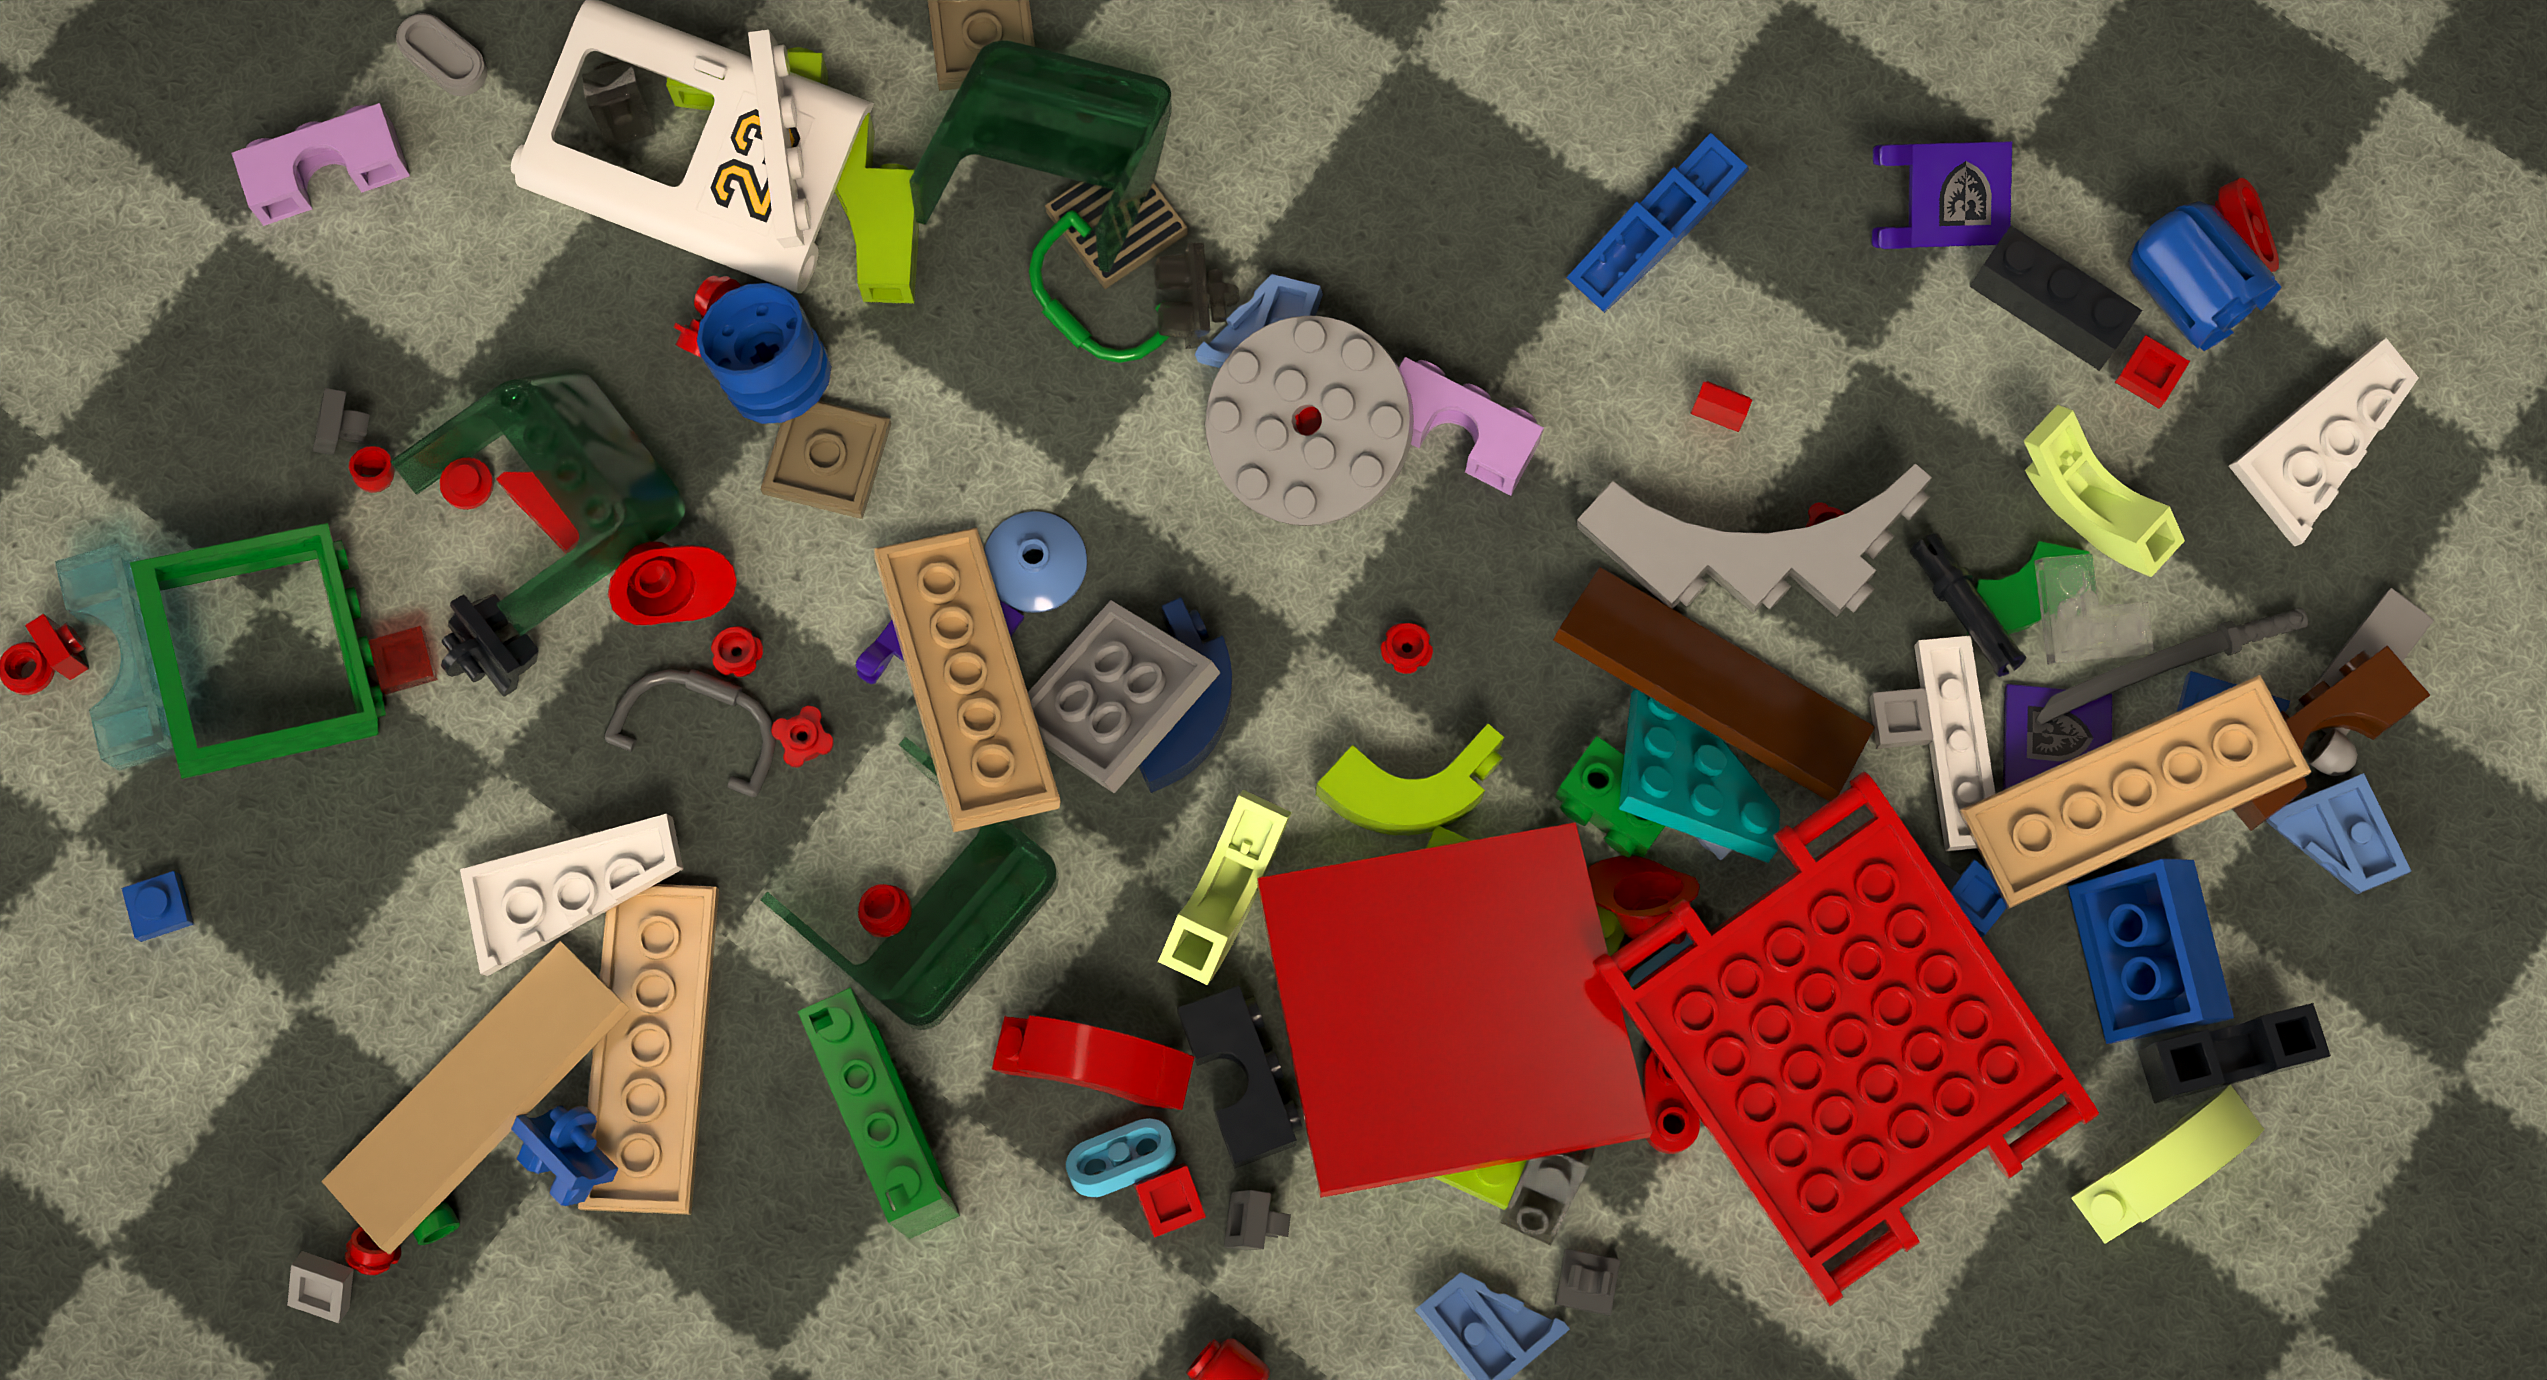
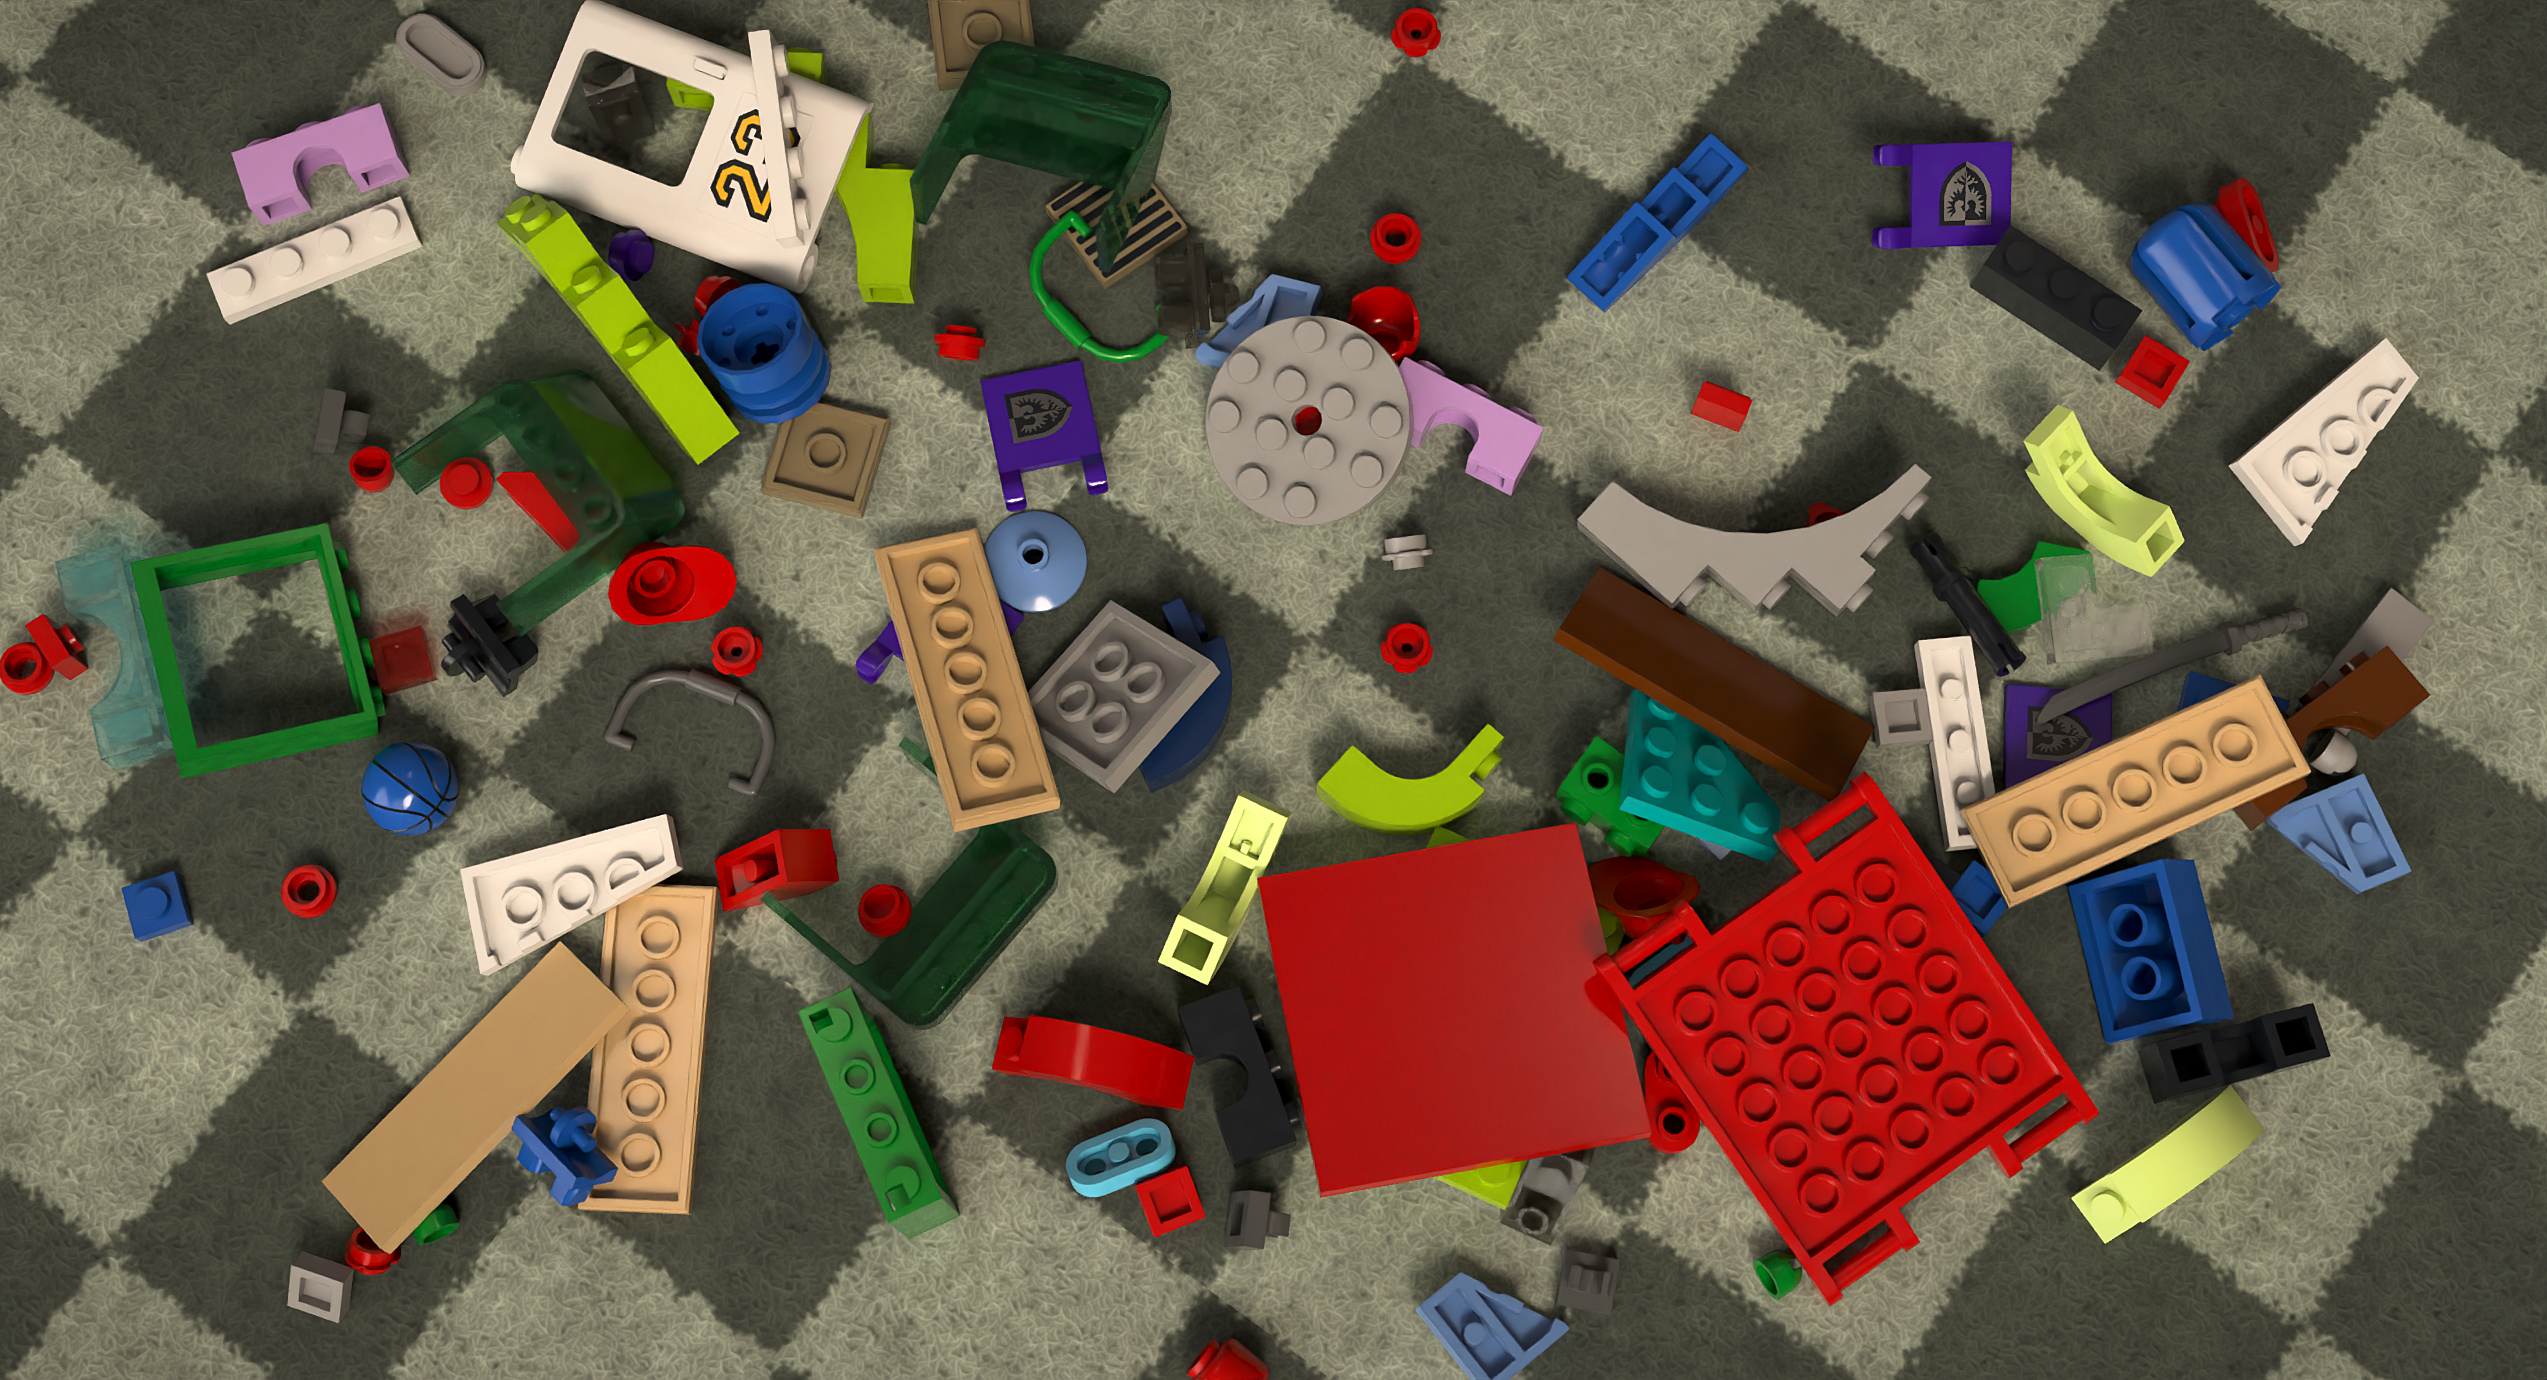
(295, 883): none -> red plate
(314, 260): none -> white plate
(410, 788): none -> blue piece
(619, 323): none -> lime arch
(631, 254): none -> dark purple plate
(781, 863): none -> red slope
(800, 751): red plate -> none
(959, 343): none -> red plate
(1041, 423): none -> dark purple flag
(1389, 318): none -> red hair
(1395, 224): none -> red plate
(1406, 551): none -> light grey plate
(1416, 20): none -> red plate
(1777, 1274): none -> green hinge

